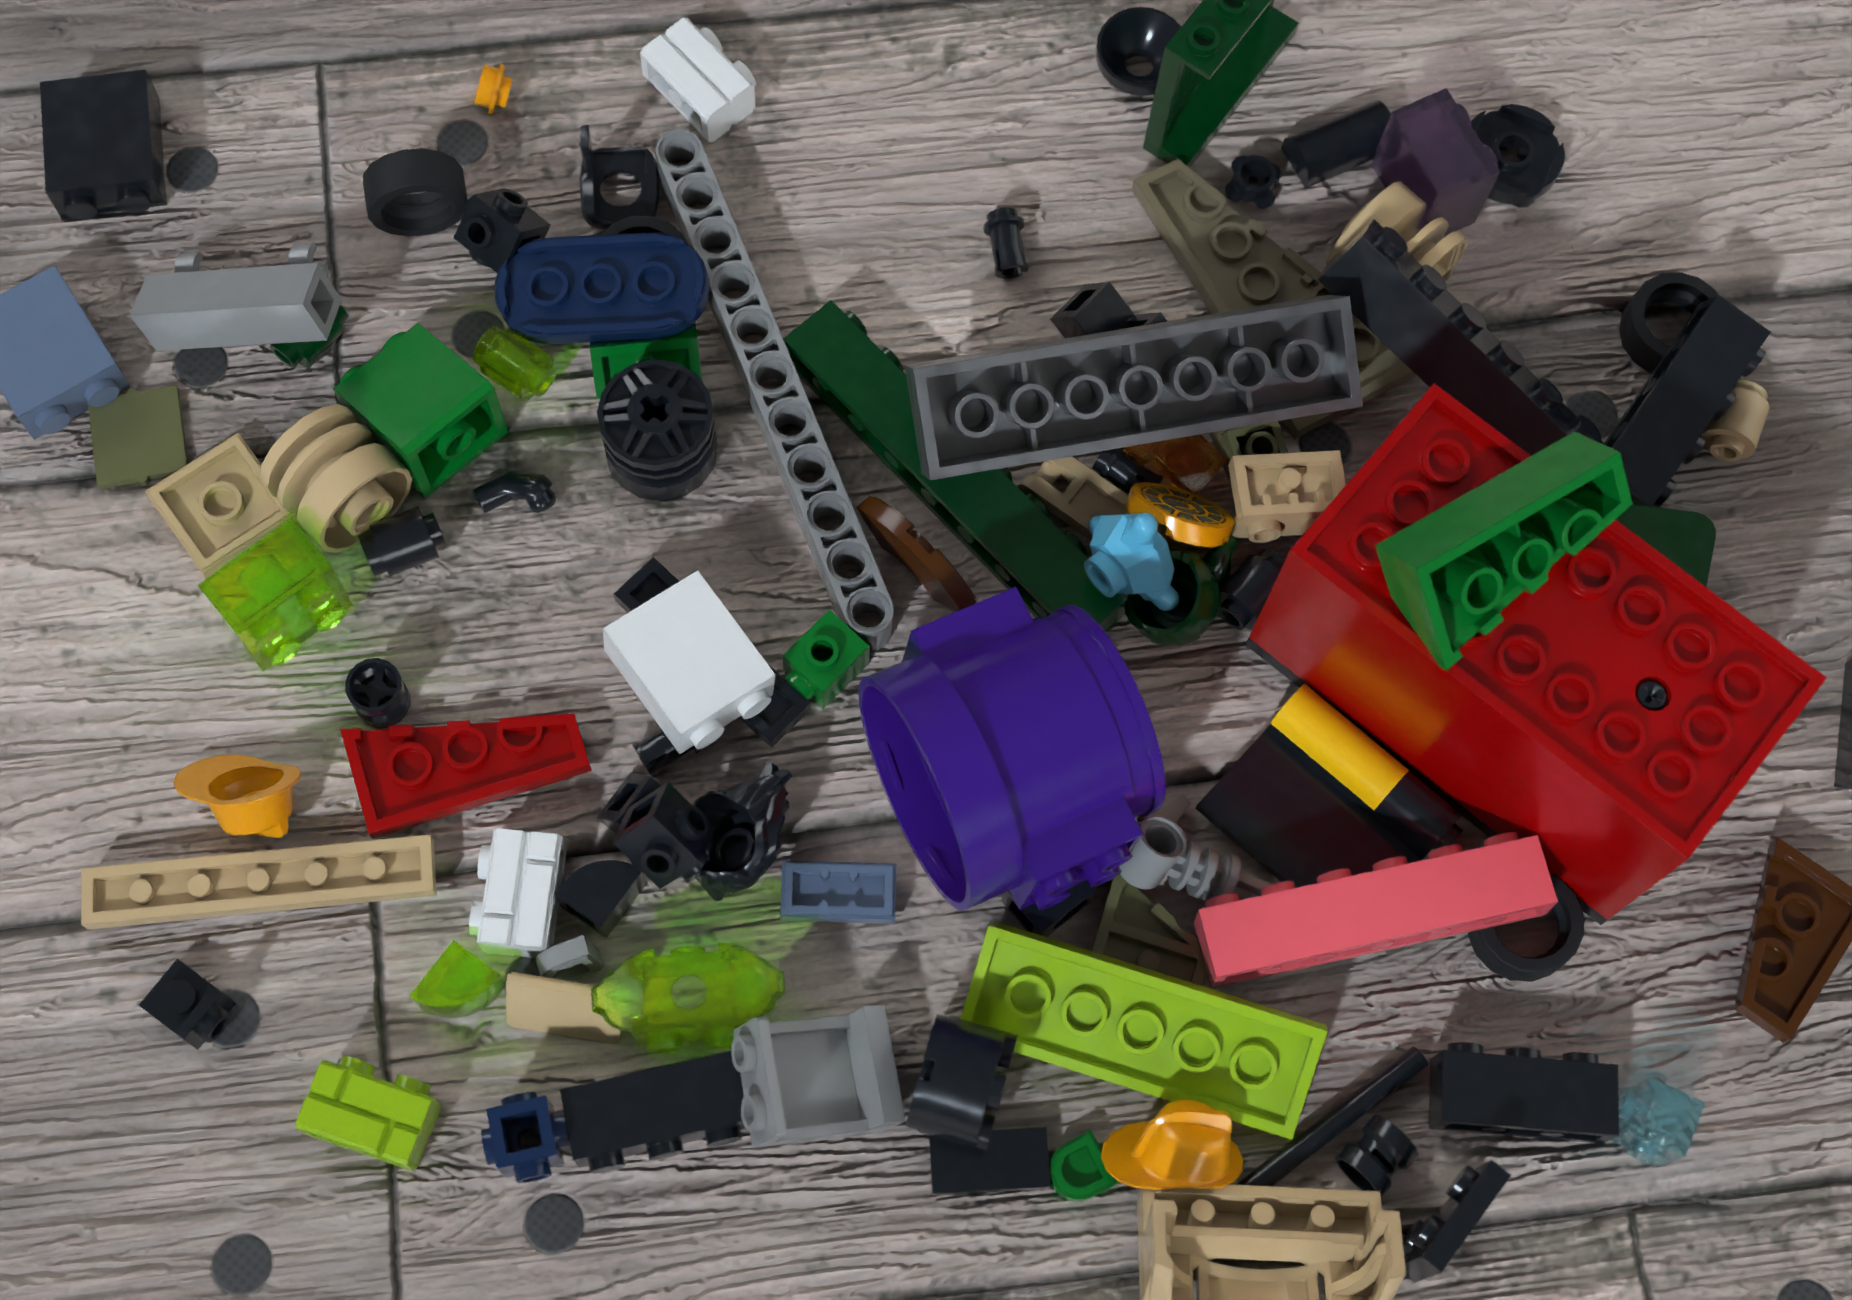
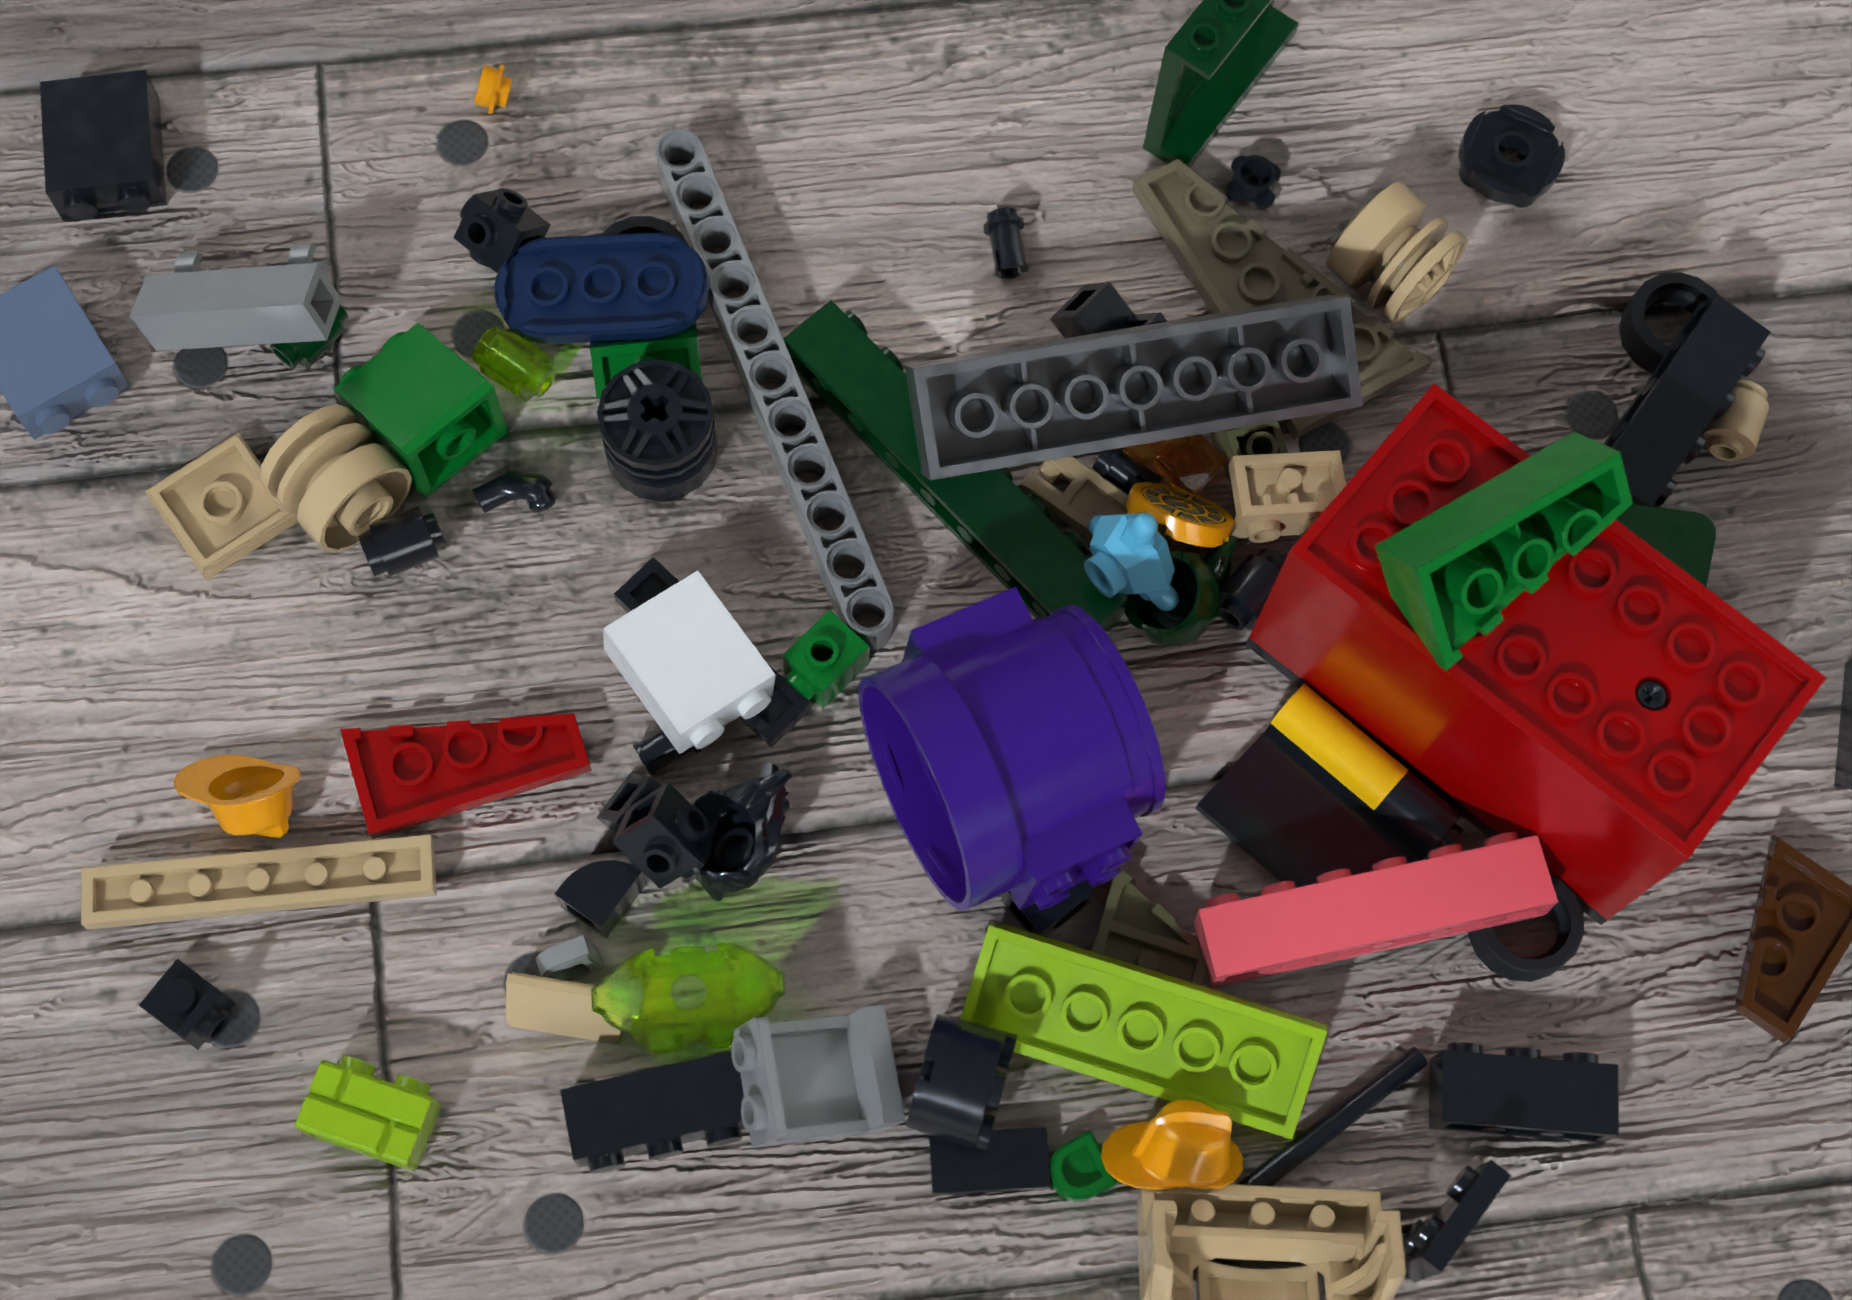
(138, 437): olive piece -> none
(277, 595): clear neon green brick -> none
(370, 684): black wheel -> none
(409, 171): black tyre -> none
(457, 985): clear neon green brick -> none
(507, 1125): dark blue brick -> none
(519, 892): white brick -> none
(602, 163): black piece -> none
(699, 78): white brick -> none
(838, 892): sand blue plate -> none
(912, 549): reddish brown tile -> none
(1131, 34): black piece -> none
(1165, 852): light grey piece -> none
(1337, 143): black brick -> none
(1377, 1155): black wheel -> none
(1438, 159): clear purple piece -> none
(1448, 340): black brick -> none
(1657, 1122): clear light blue brick -> none

